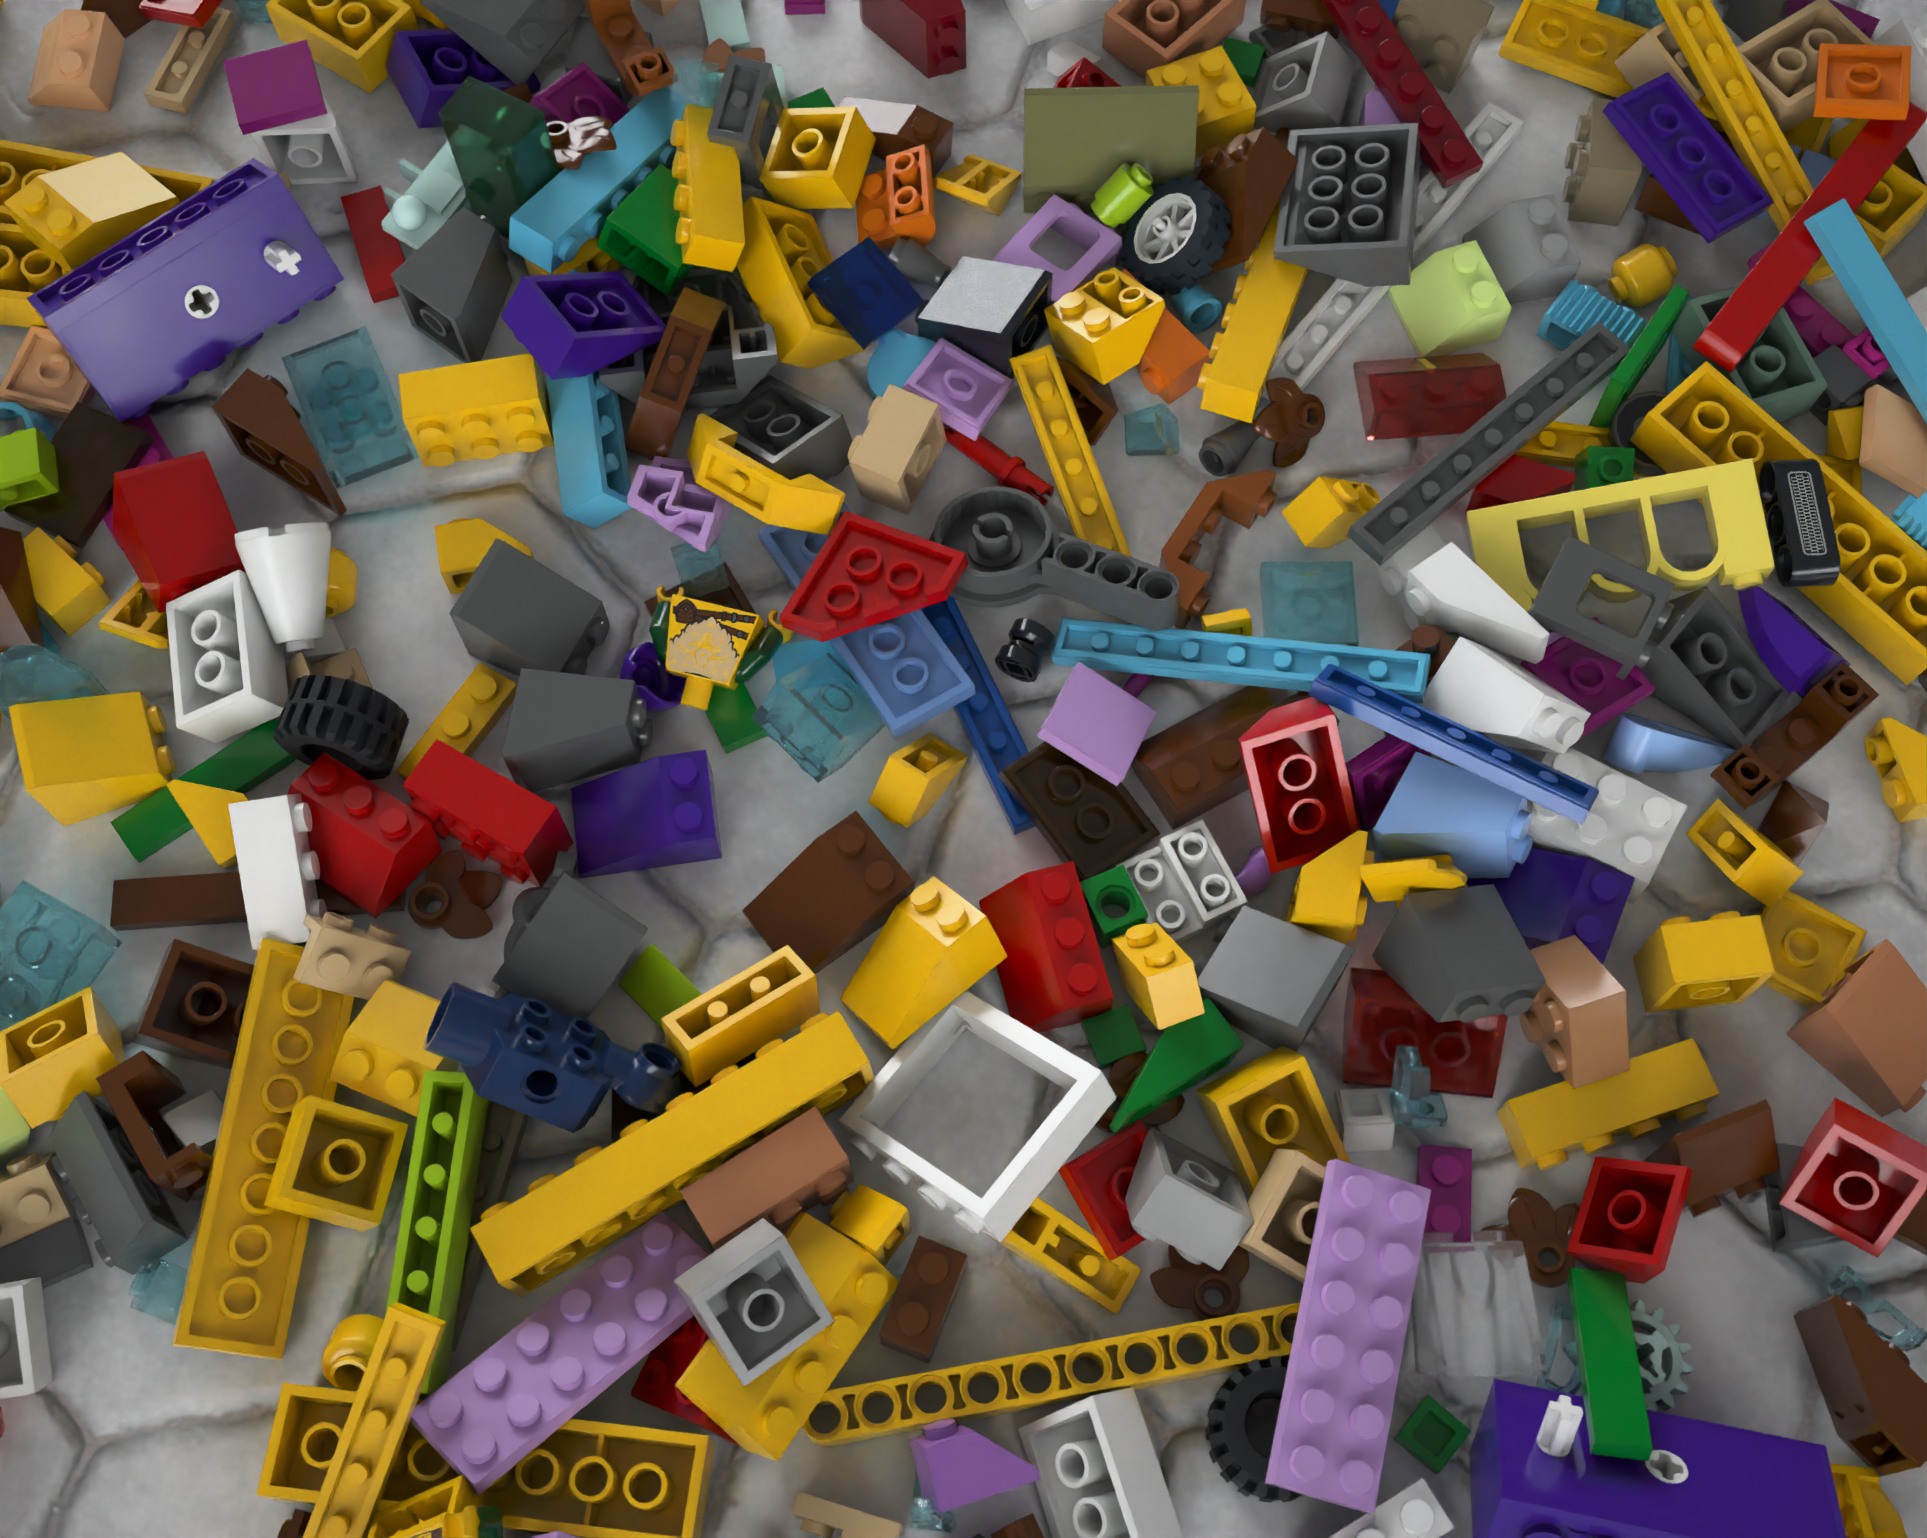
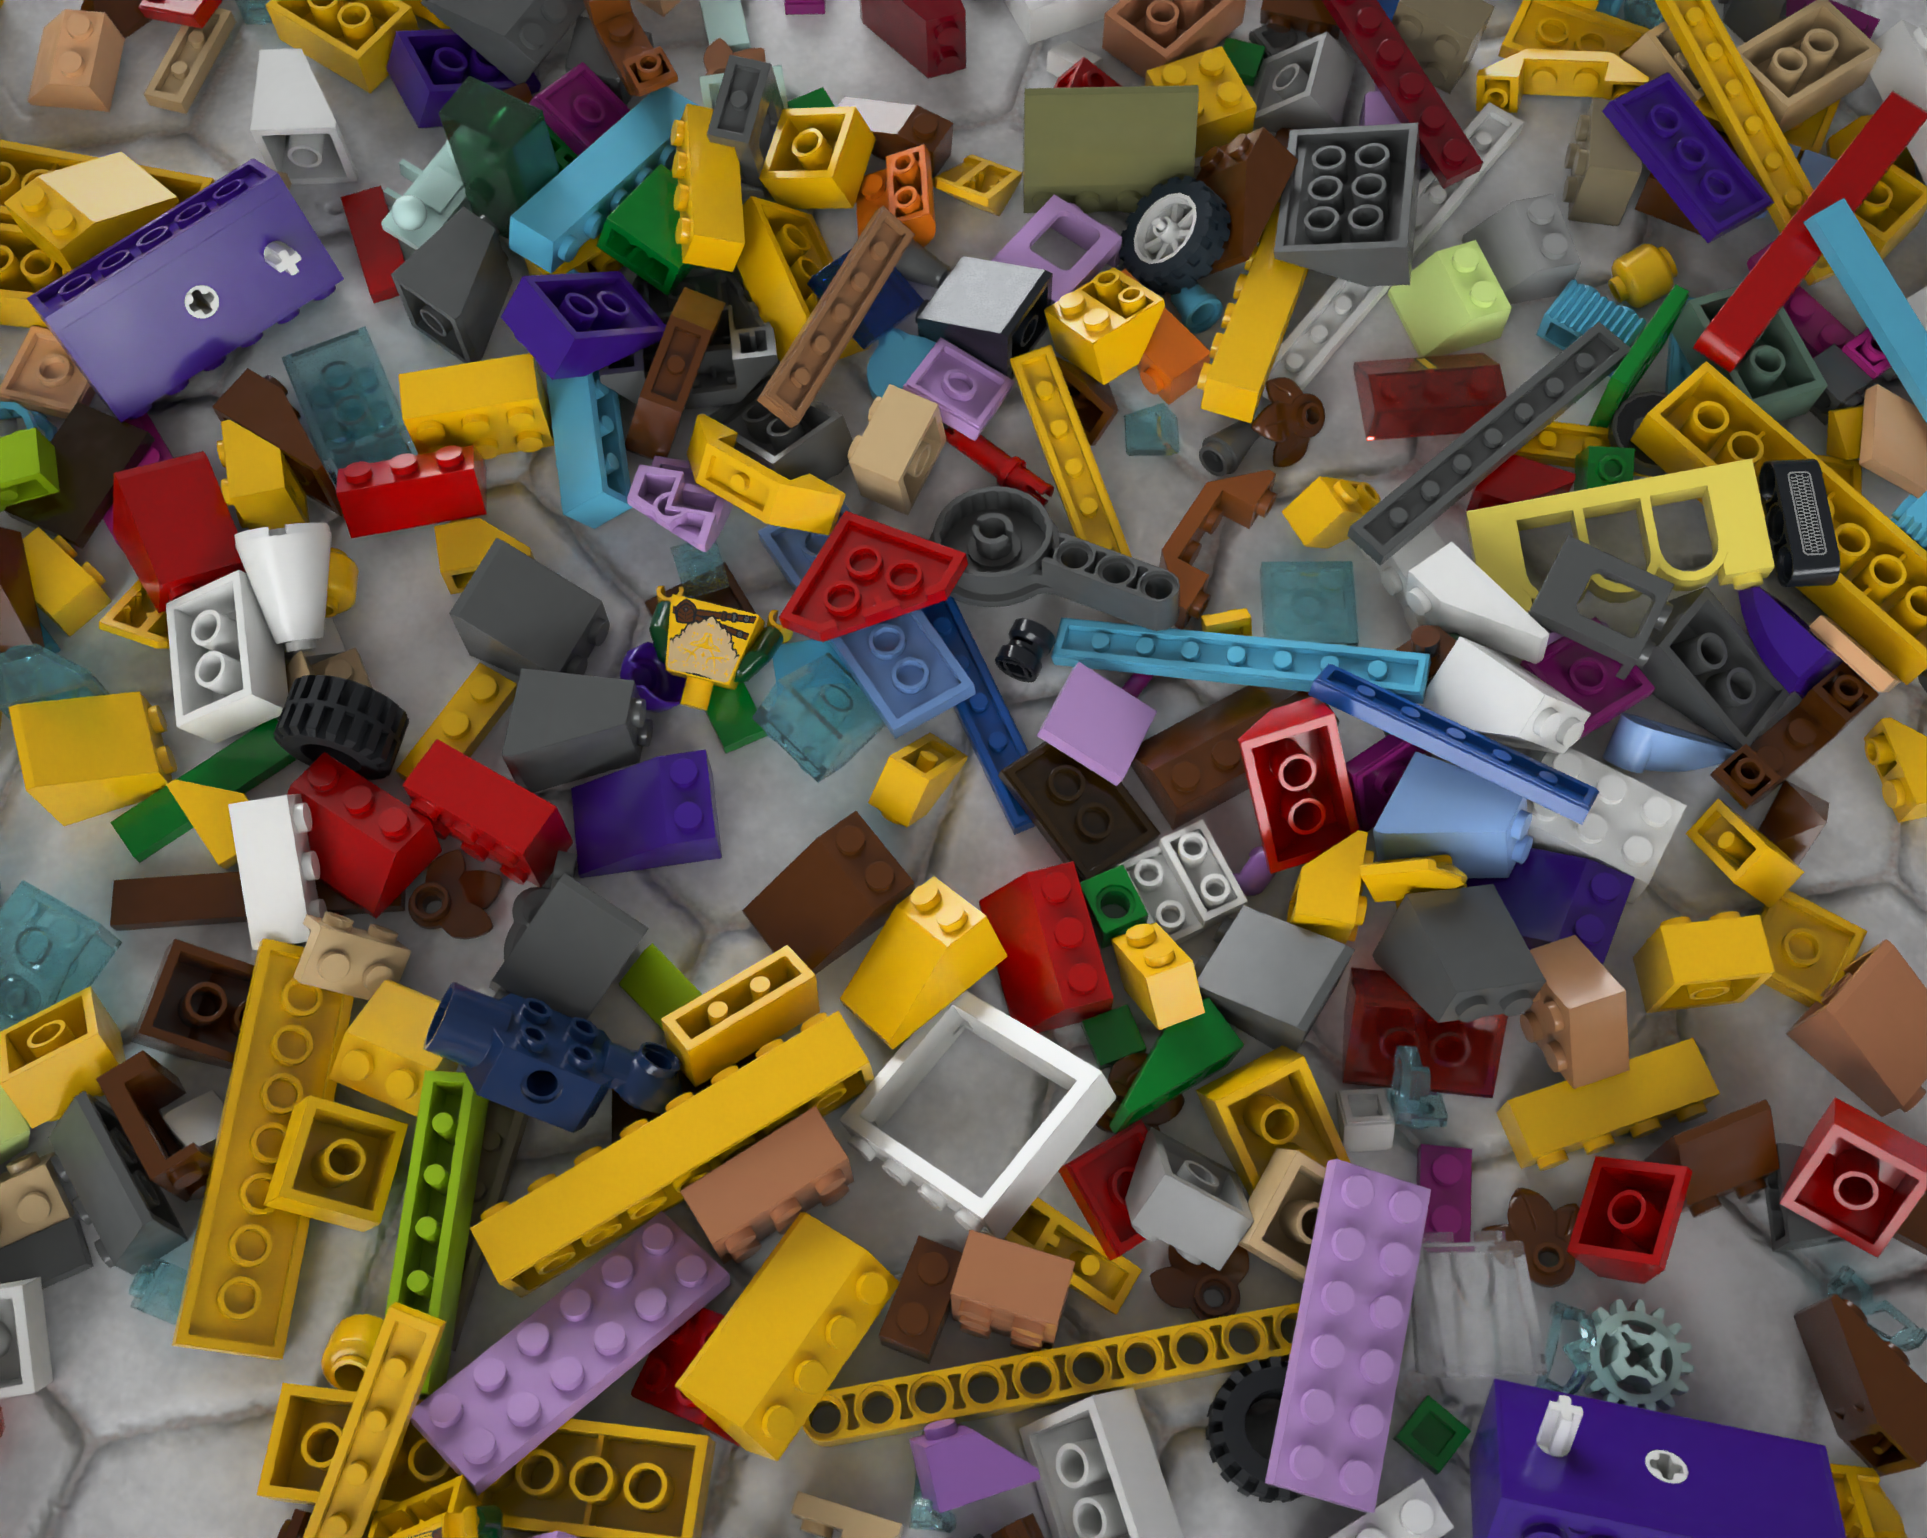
(259, 481): none -> yellow slope
(274, 87): magenta tile -> none
(412, 490): none -> red slope
(580, 138): plate -> none
(696, 82): clear light blue bracket -> none
(754, 1300): light grey slope -> none
(836, 318): none -> medium nougat tile
(871, 1221): yellow slope -> none
(1010, 1292): none -> nougat brick
(1122, 194): lime brick -> none
(1555, 74): none -> yellow slope
(1608, 1365): green tile -> none
(1853, 654): none -> light nougat tile
(1862, 81): orange plate -> none

